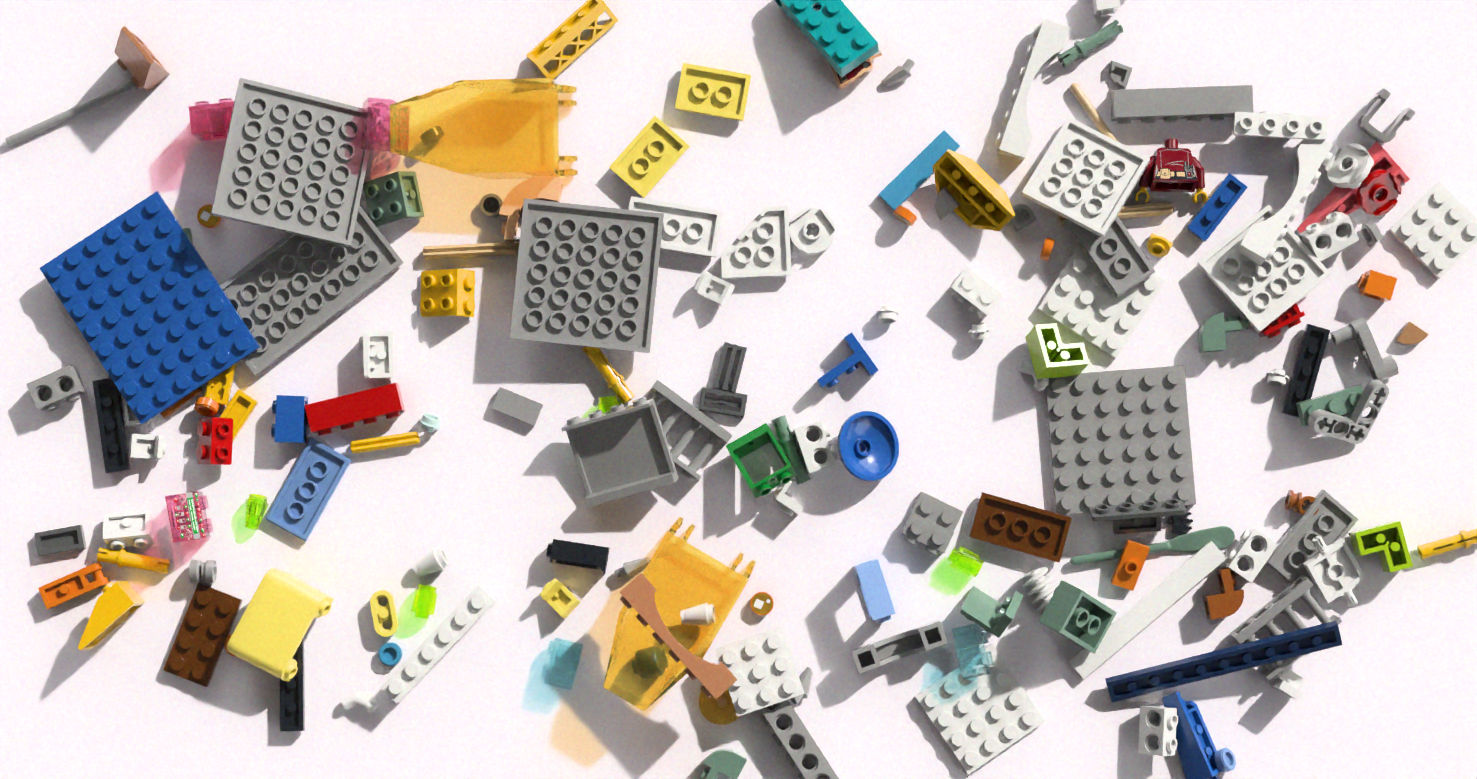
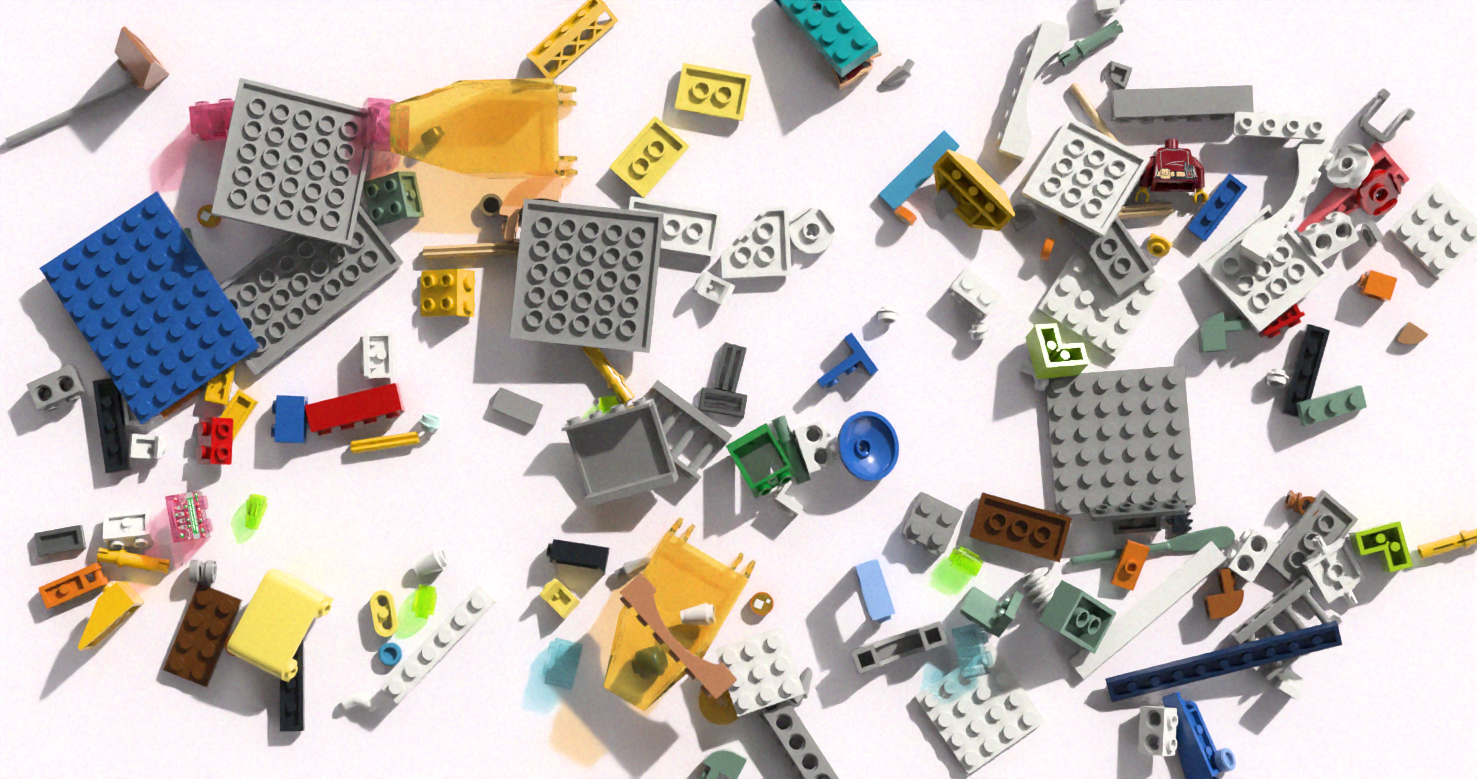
(206, 406): orange tile -> none
(308, 489): medium blue tile -> none
(1356, 422): light grey beam -> none
(1379, 367): light grey beam -> none

